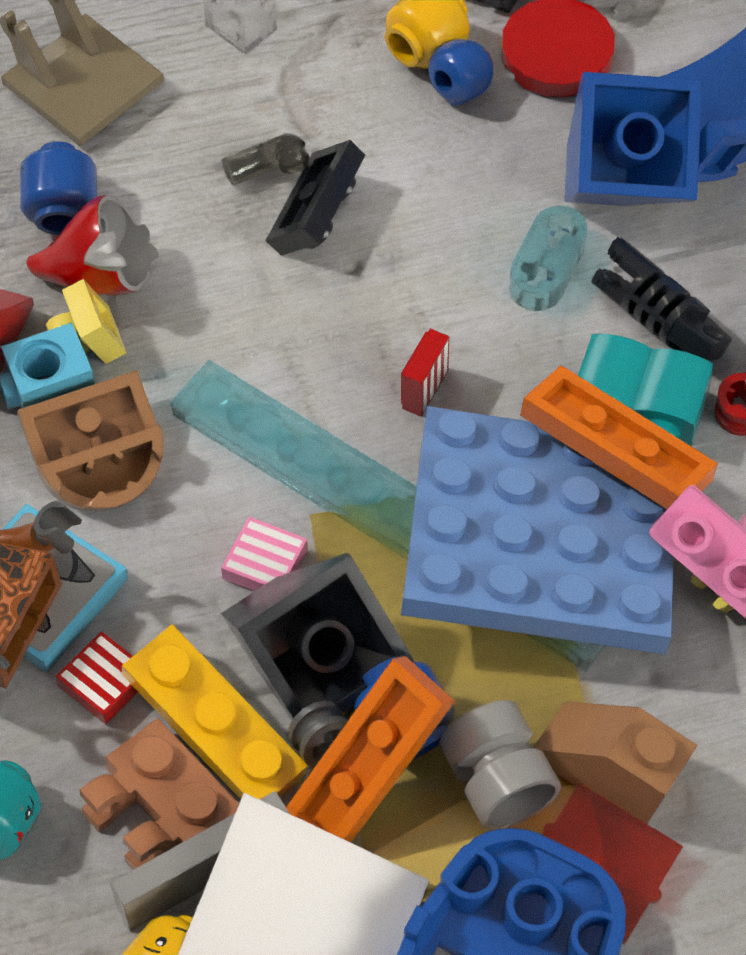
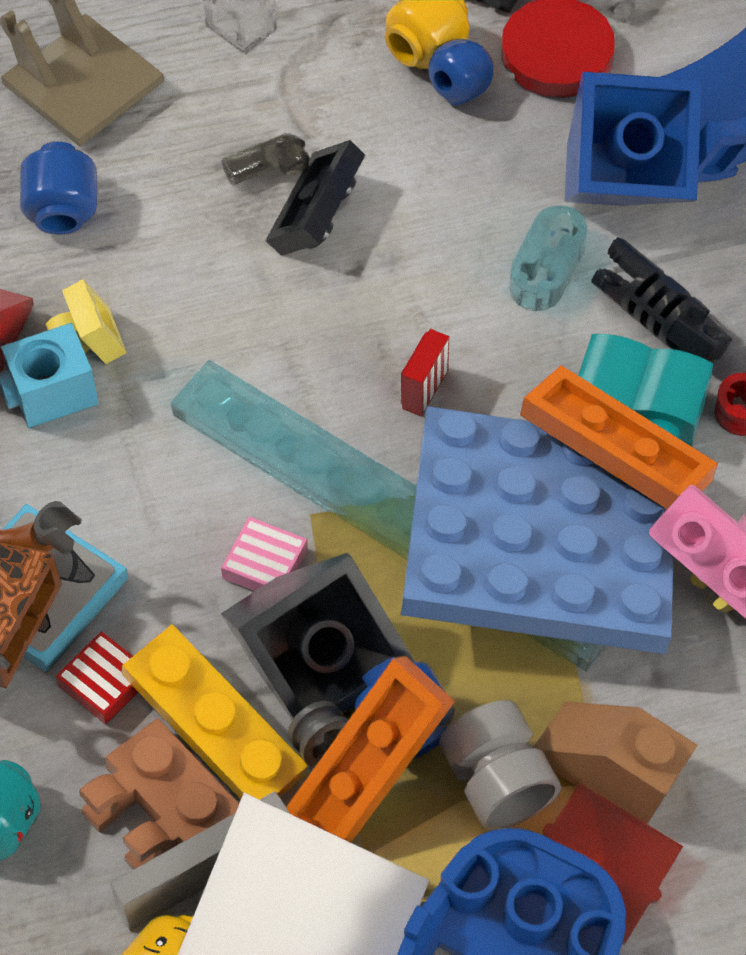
(95, 443): medium nougat slope -> none
(101, 248): hat -> none

